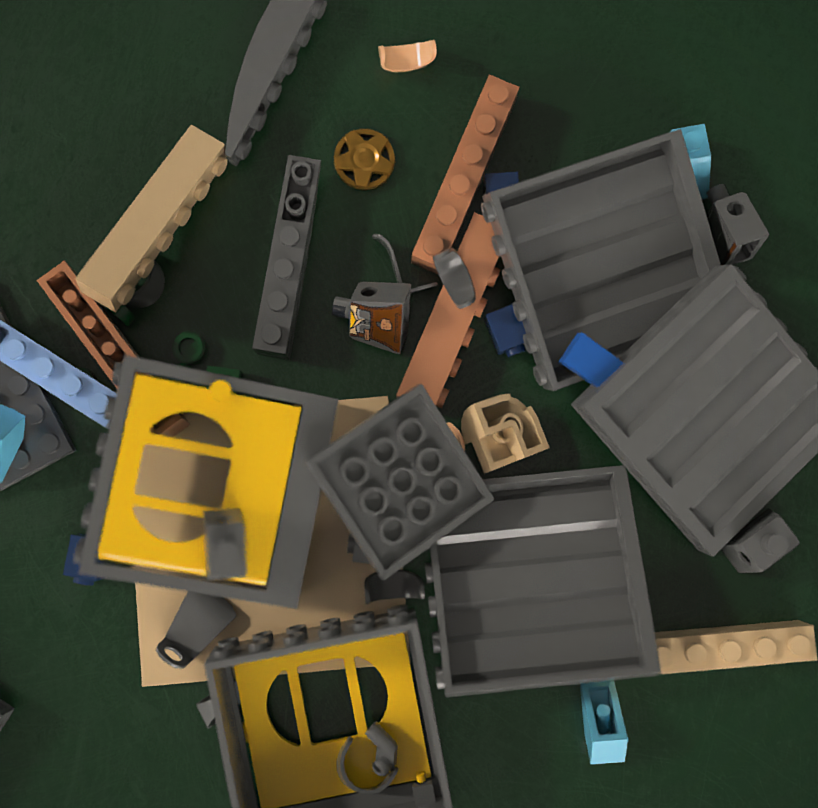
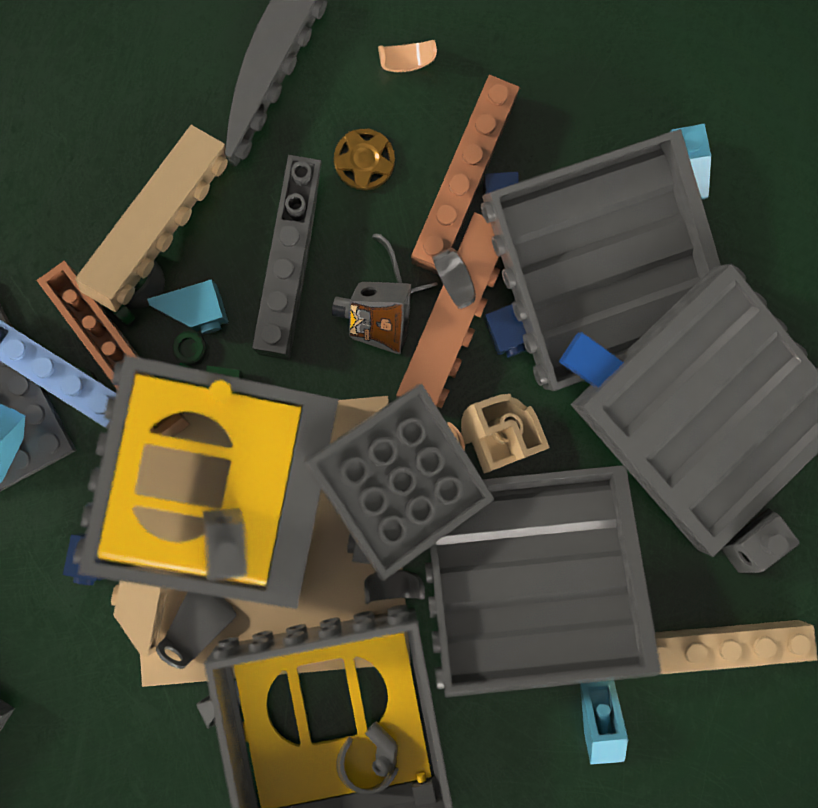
(140, 613): none -> tan slope
(194, 306): none -> medium azure slope
(734, 226): dark grey torso -> none

